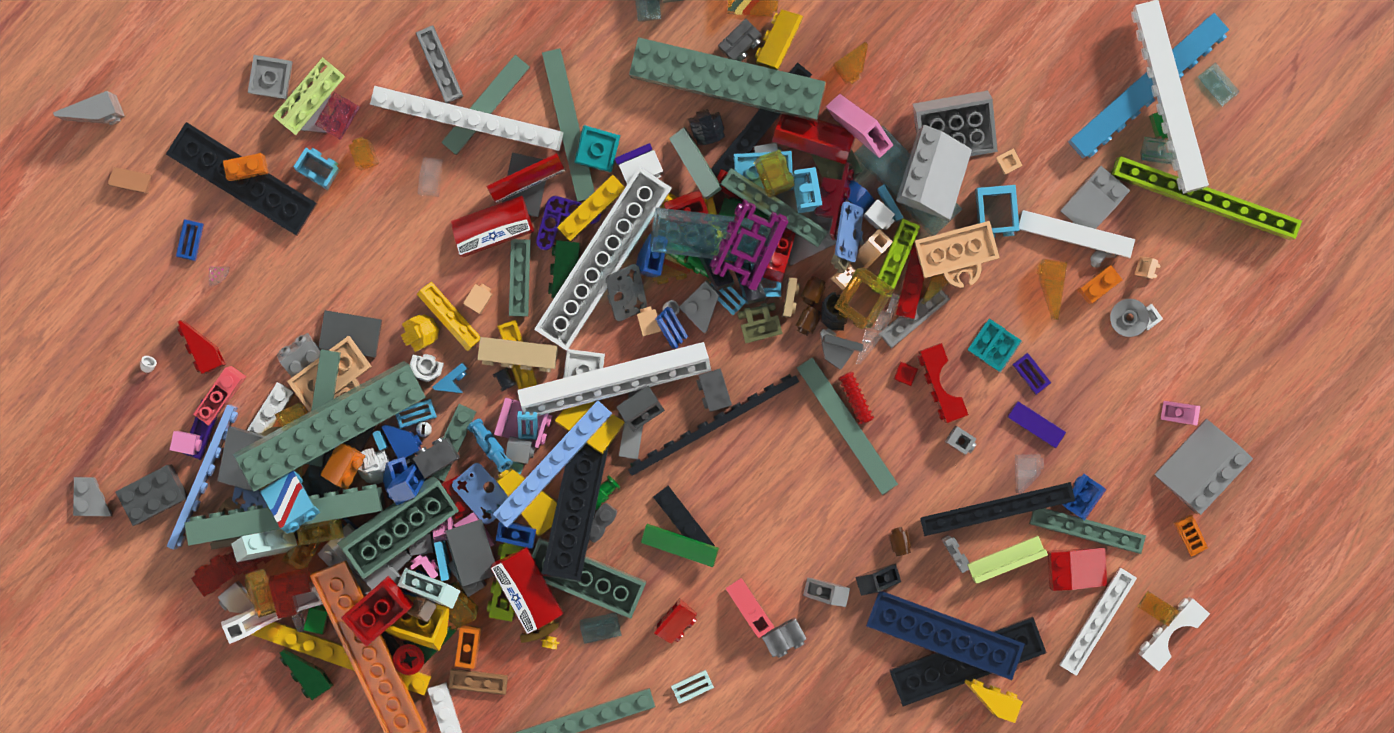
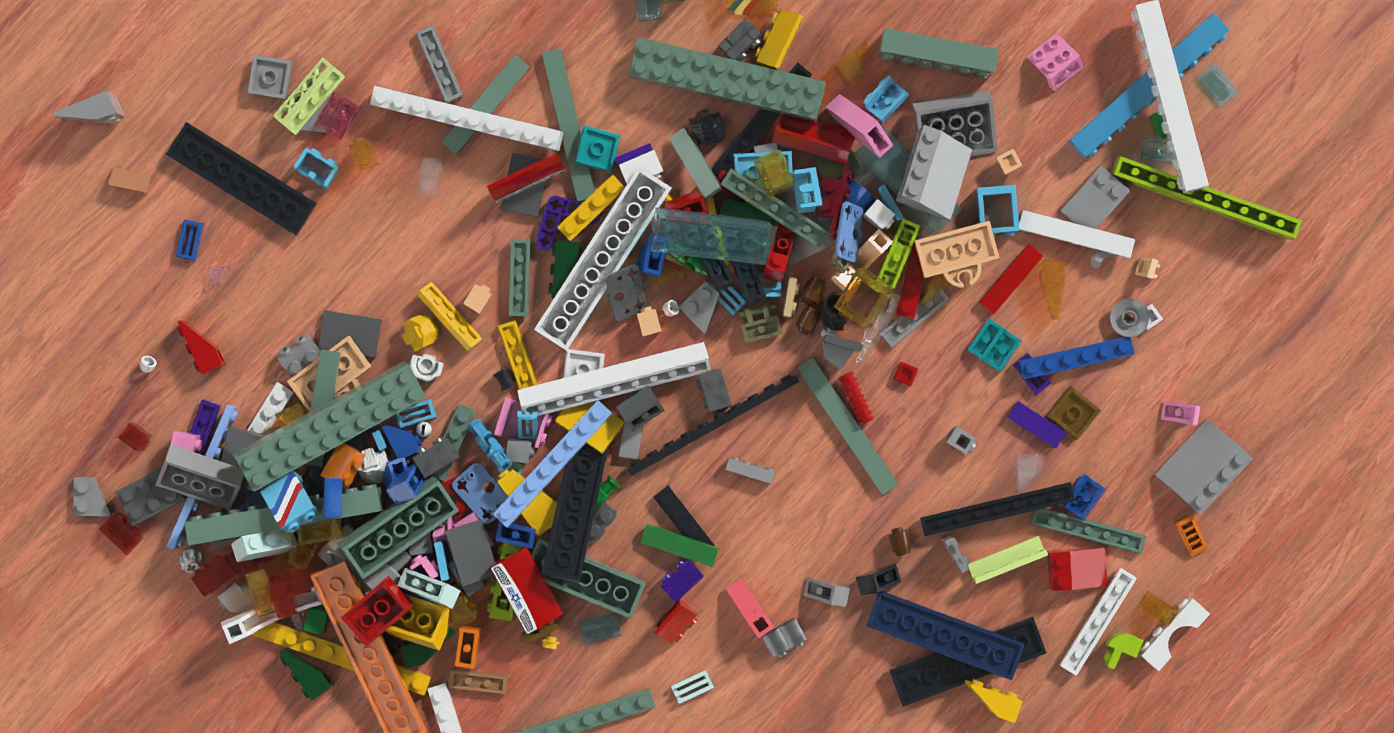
(122, 533): none -> clear red bracket
(135, 437): none -> clear red brick
(191, 560): none -> white gear
(200, 477): none -> light grey slope
(219, 394): coral slope -> none
(245, 167): orange brick -> none
(332, 498): none -> blue slope
(404, 667): red gear -> none
(422, 608): medium nougat slope -> none
(448, 383): dark azure slope -> none
(491, 226): red slope -> none
(518, 353): tan brick -> none
(673, 324): blue tile -> none
(681, 580): none -> dark purple brick
(744, 468): none -> light grey piece
(763, 249): magenta fence -> none
(885, 99): none -> medium azure bracket
(933, 360): red arch -> none
(938, 53): none -> sand green brick
(1011, 279): none -> red tile
(1056, 61): none -> bright pink bracket
(1073, 412): none -> pearl gold tile
(1076, 357): none -> blue plate
(1099, 284): orange brick -> none
(1120, 643): none -> lime brick

